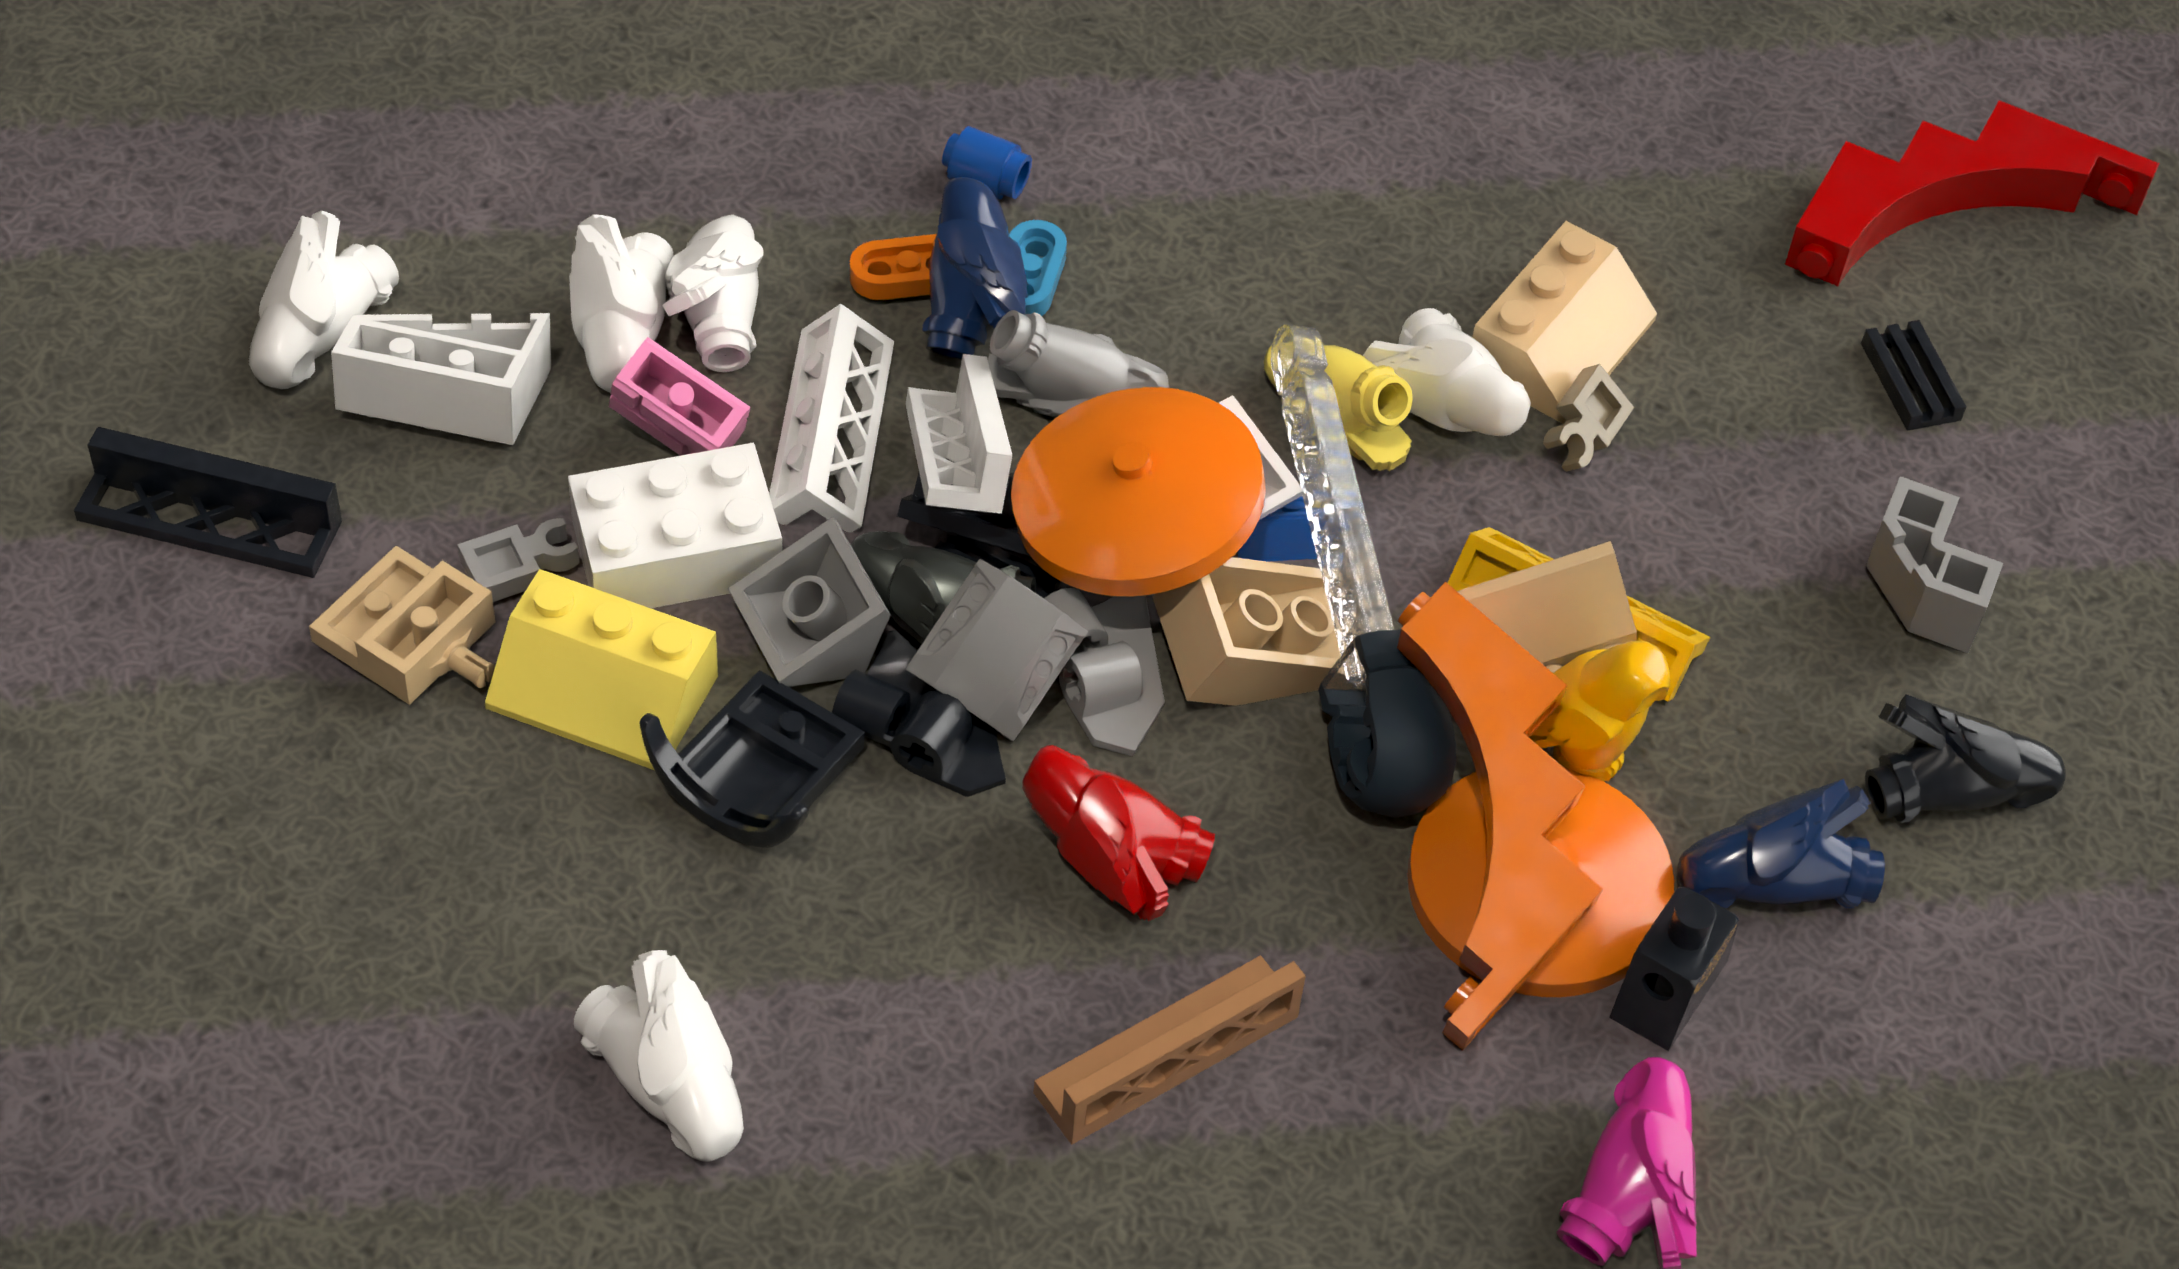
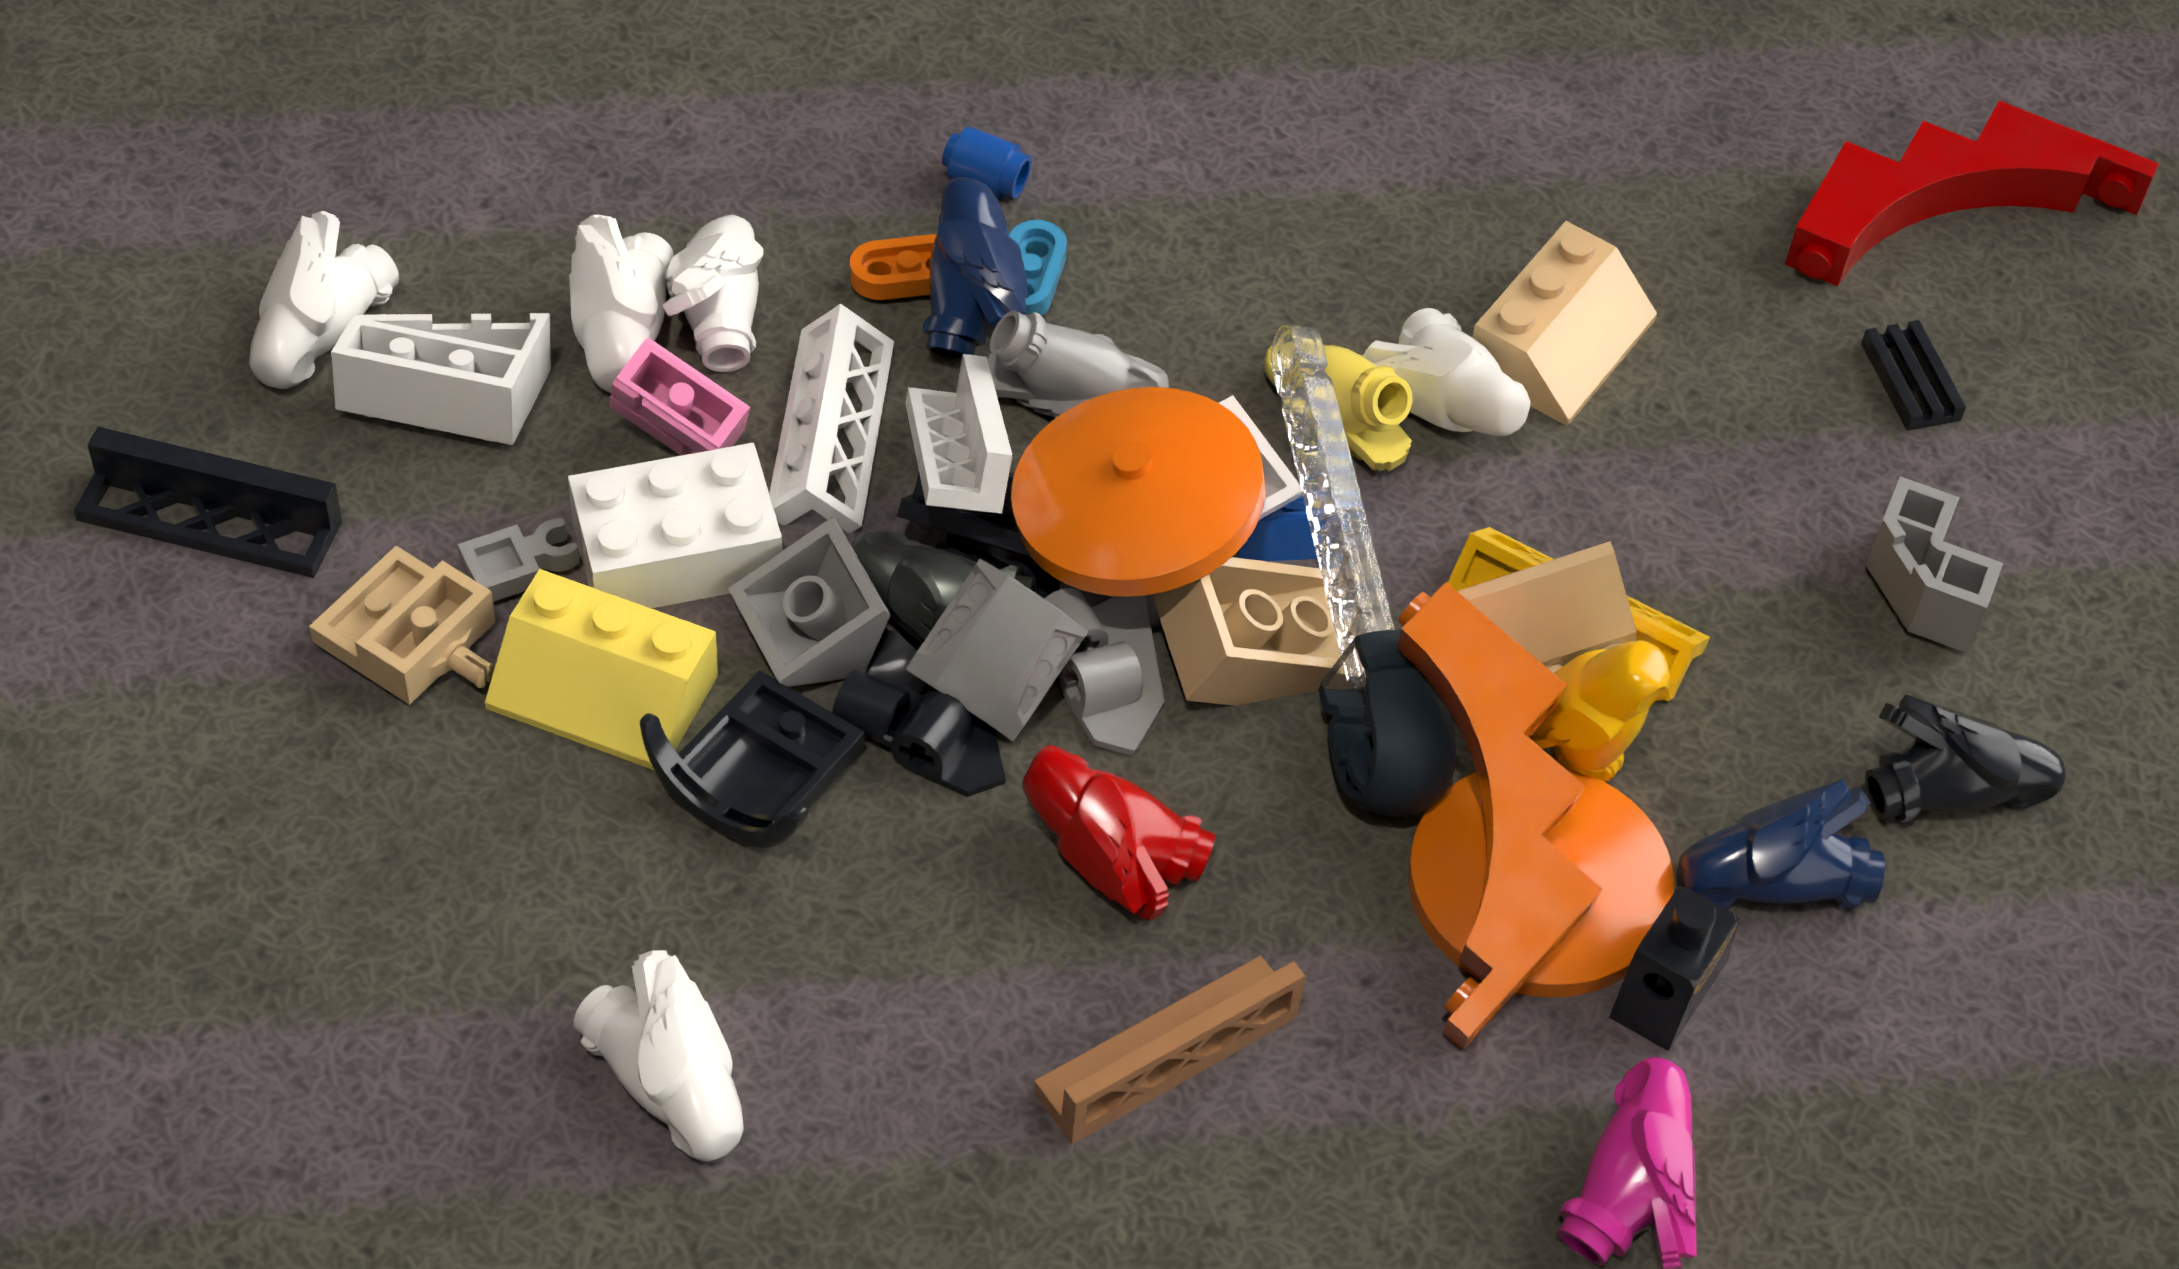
(1593, 416): dark tan plate -> none

